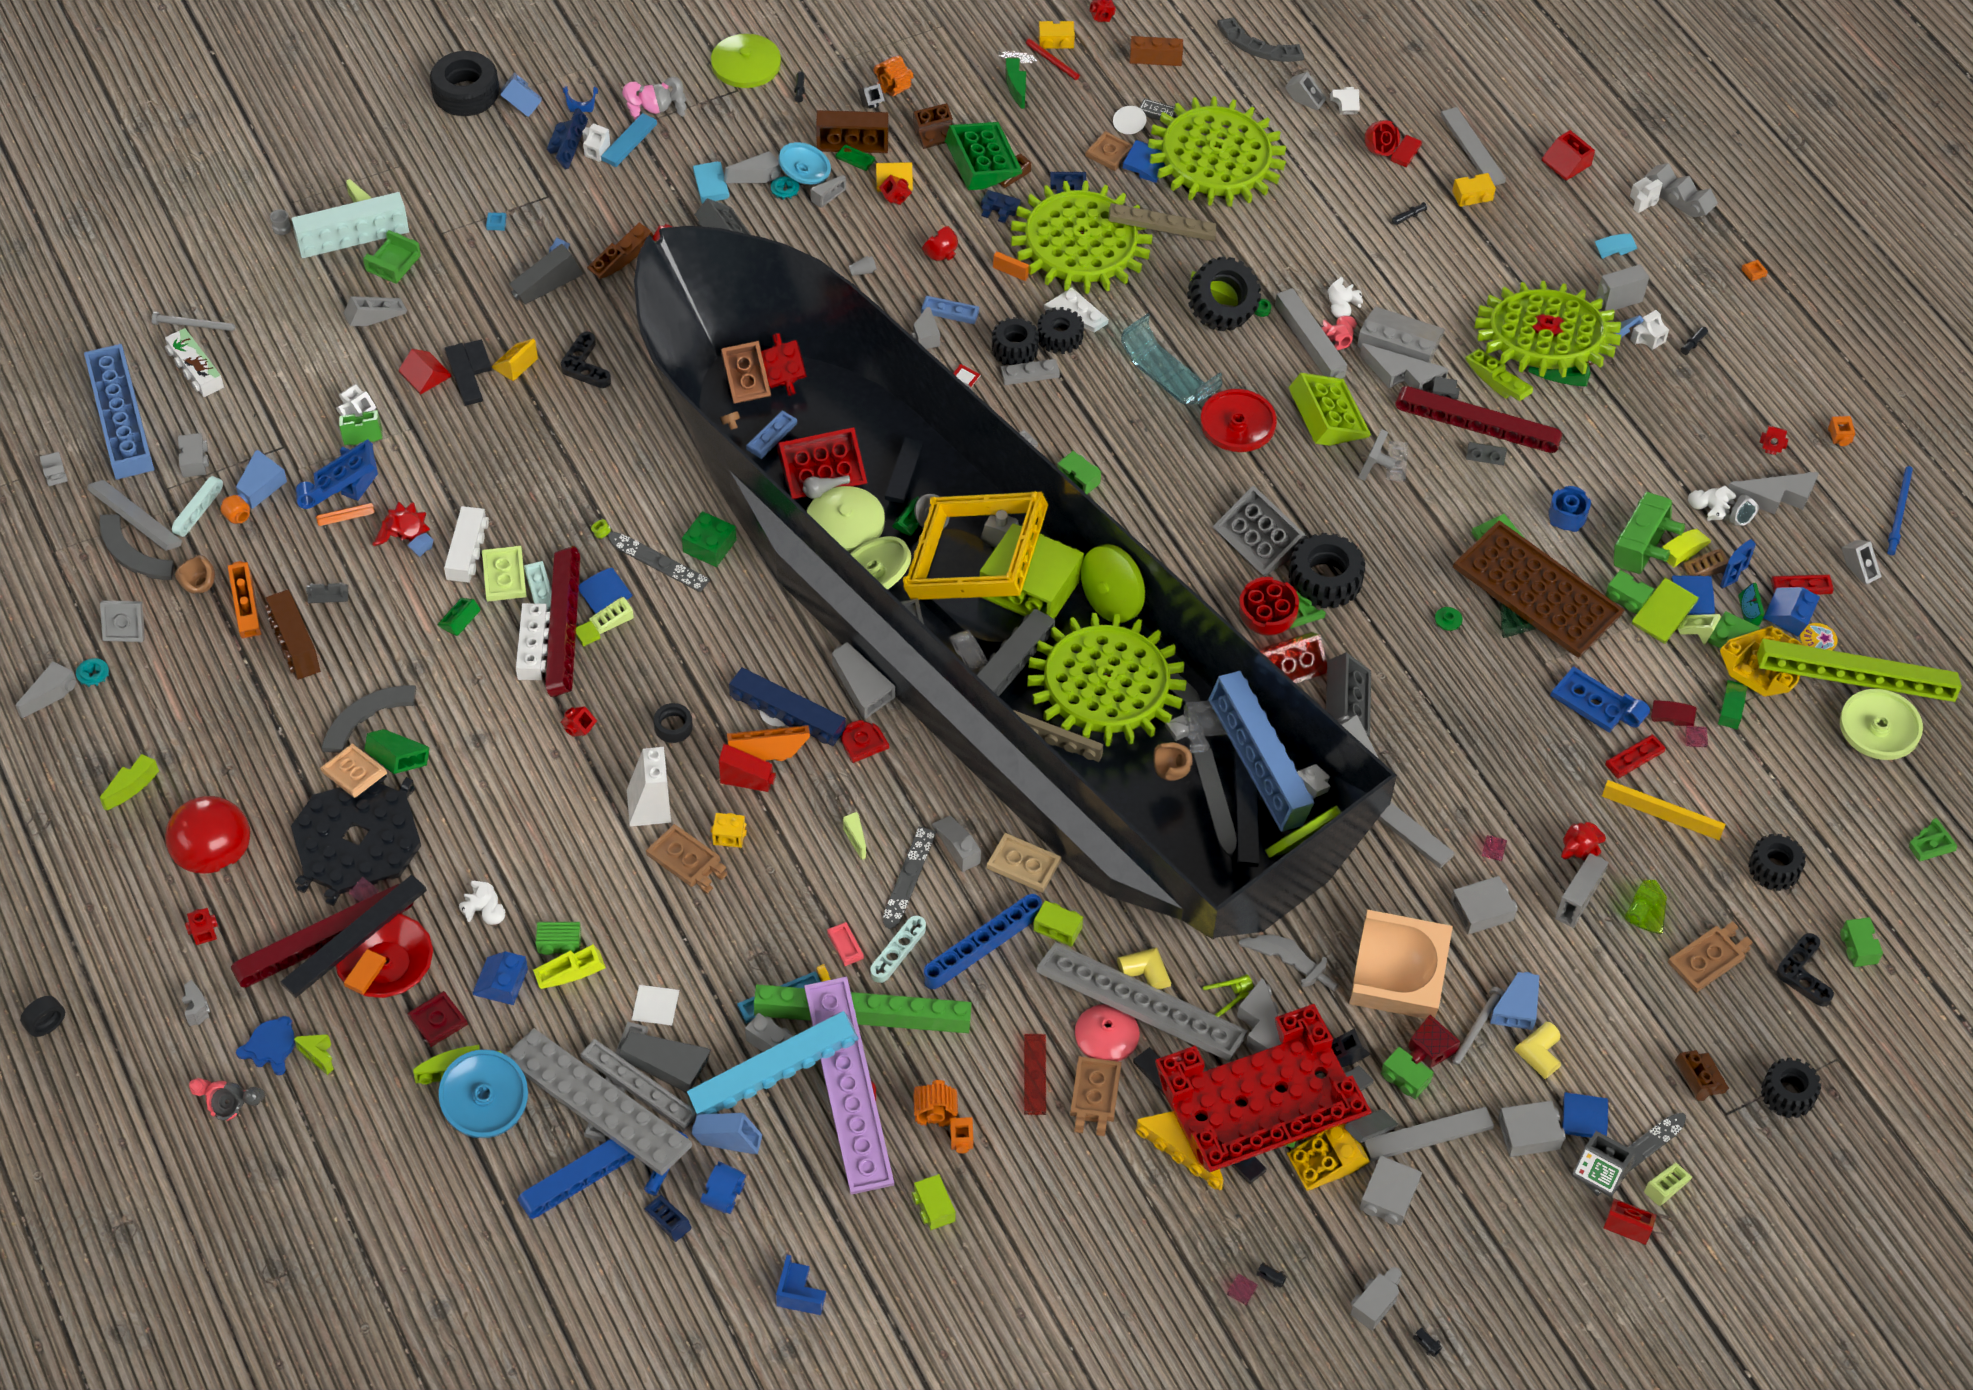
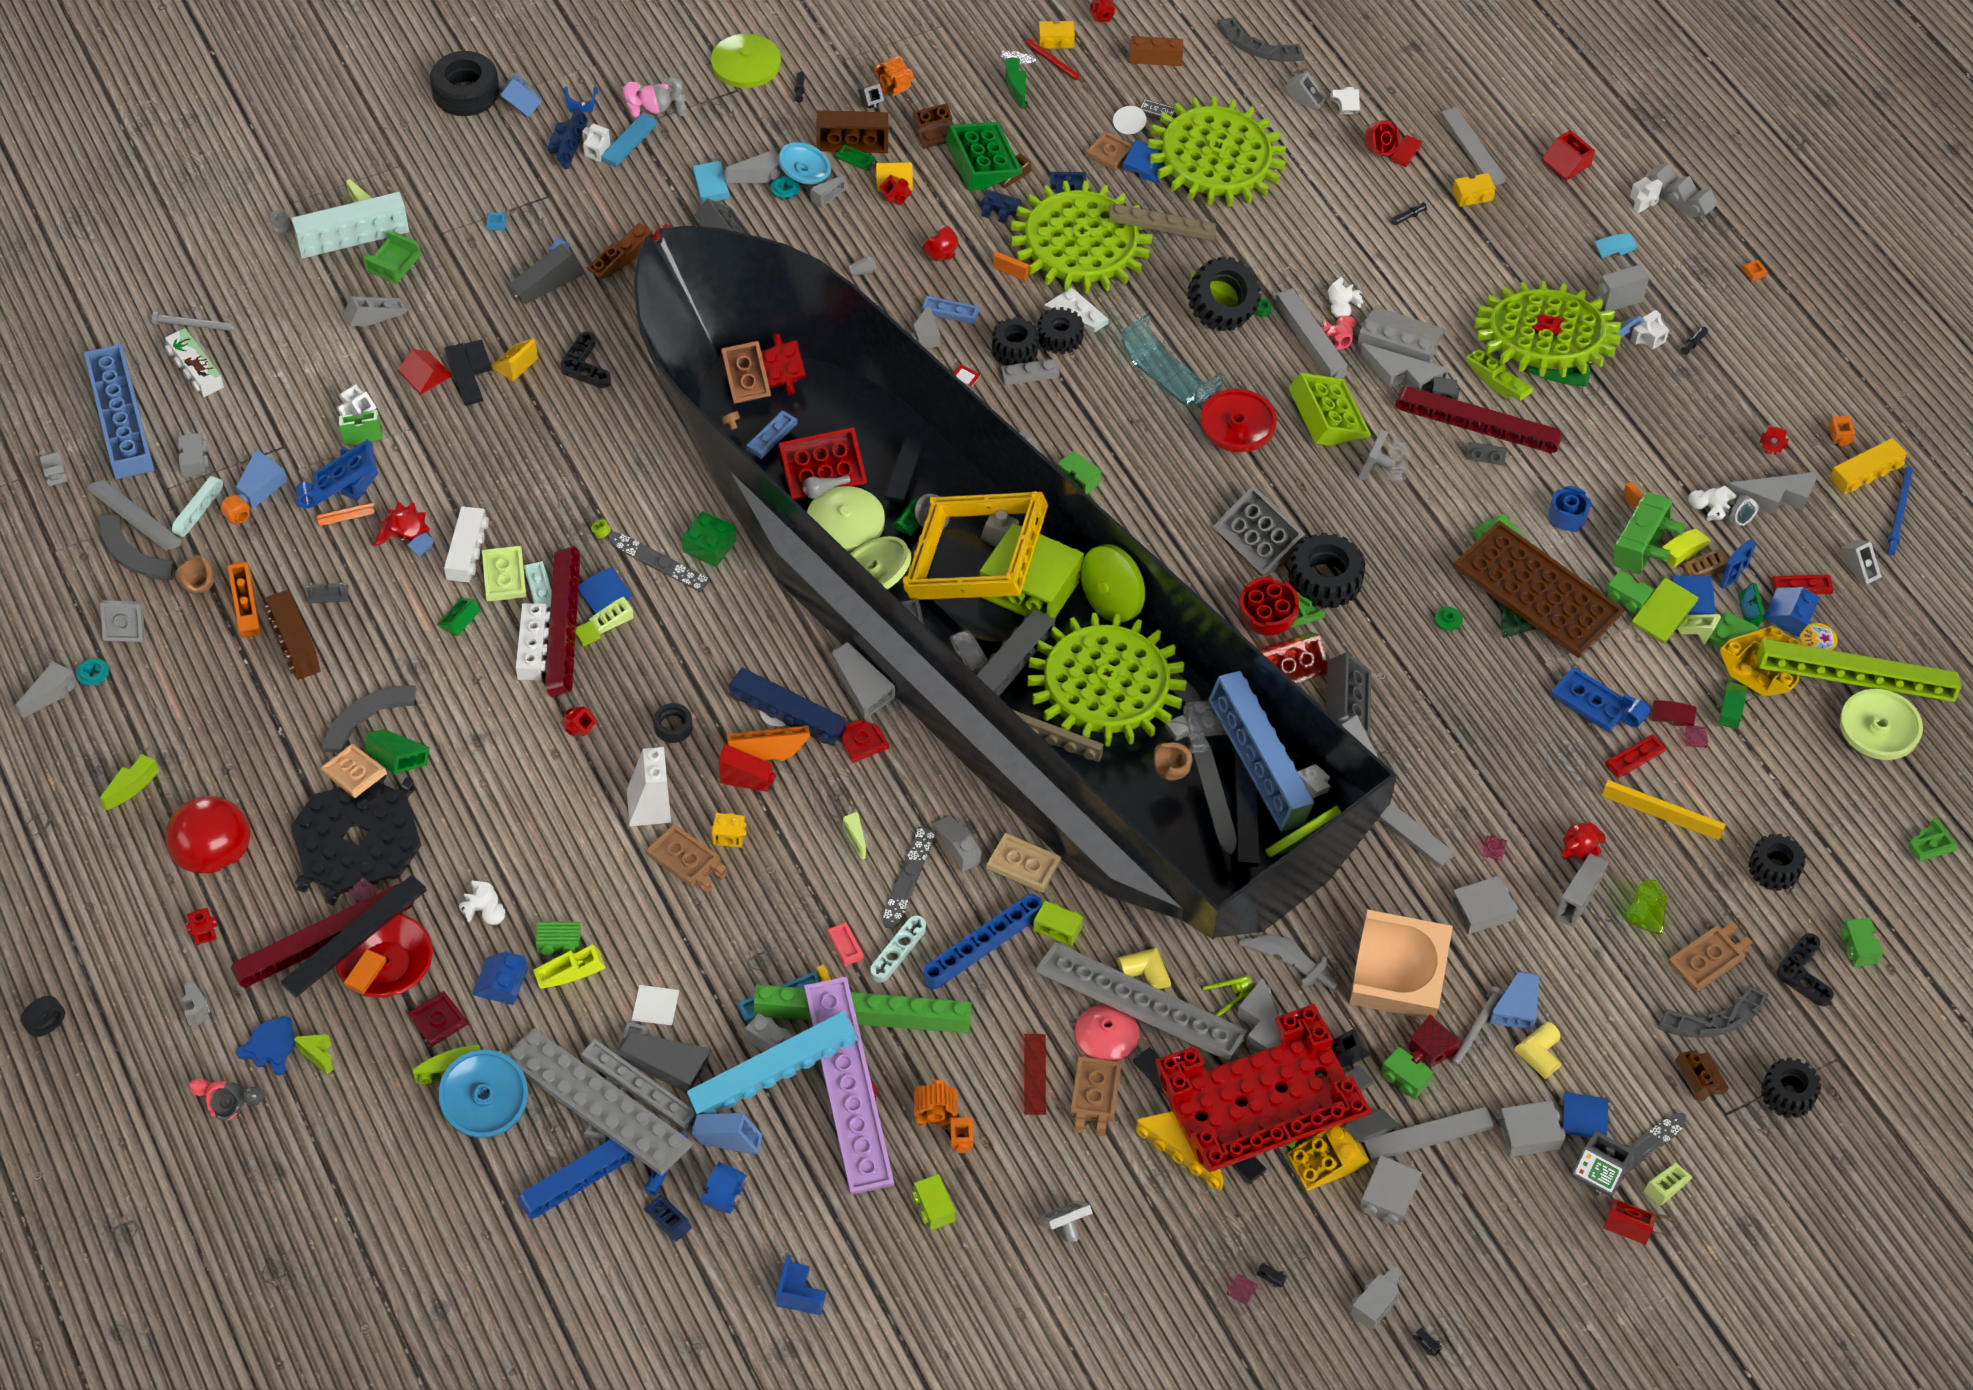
(1065, 1217): none -> light grey tile
(1632, 494): none -> orange tile
(1715, 1023): none -> dark grey tile
(1868, 466): none -> yellow brick

